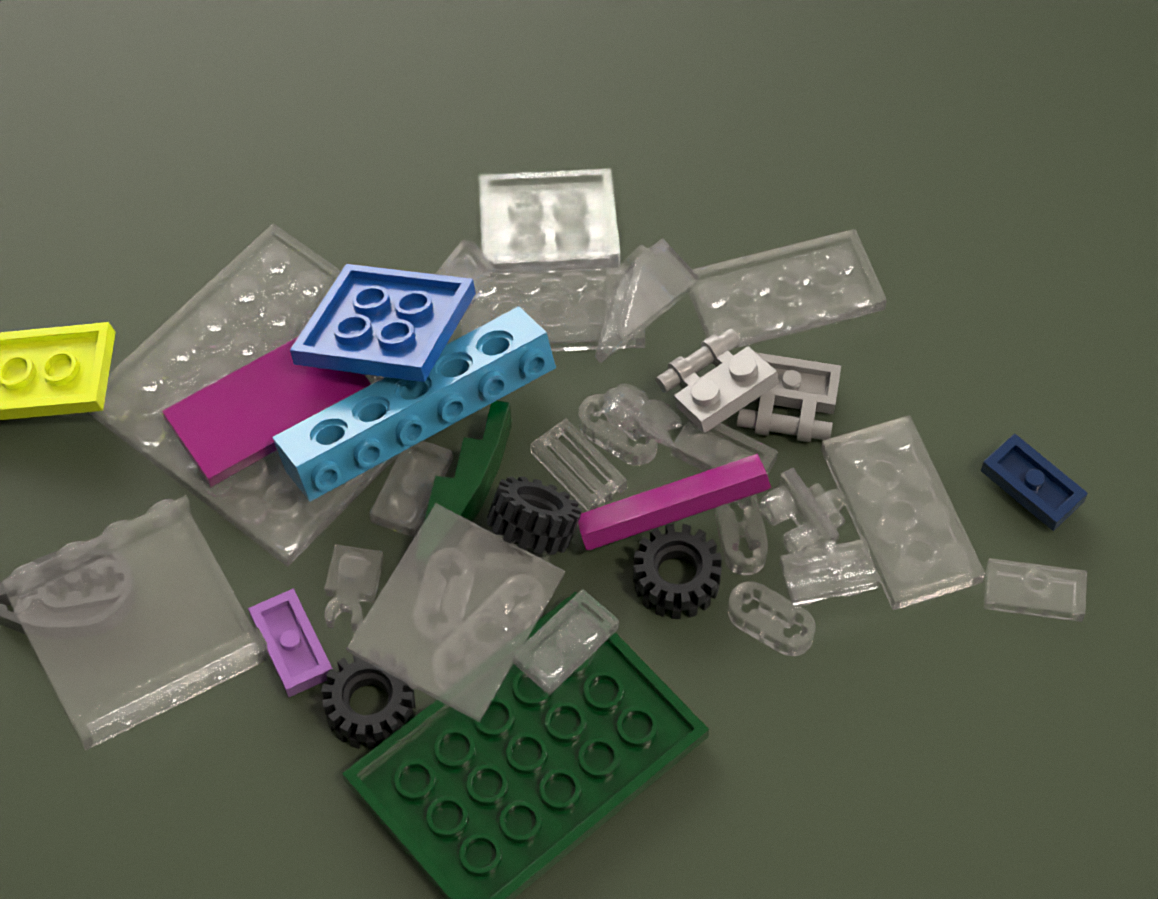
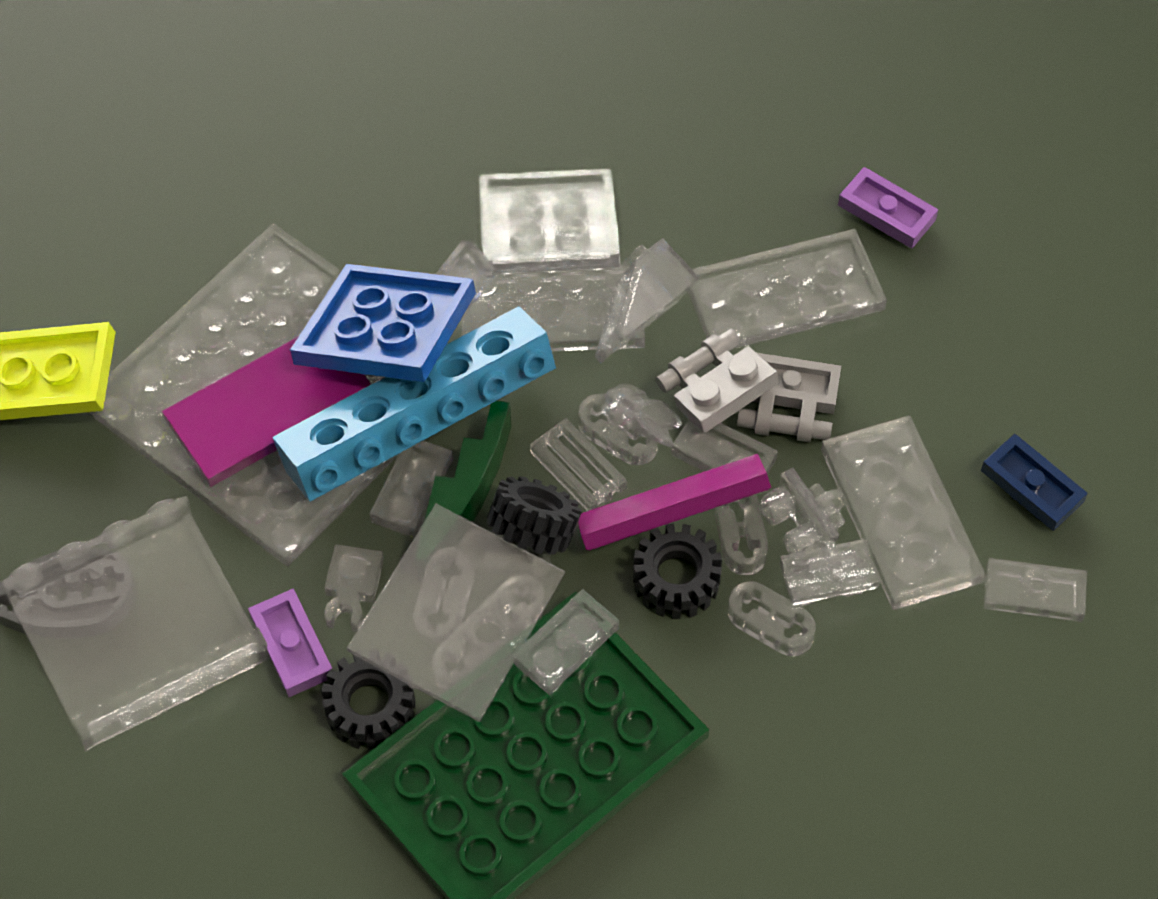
(887, 207): none -> medium lavender plate

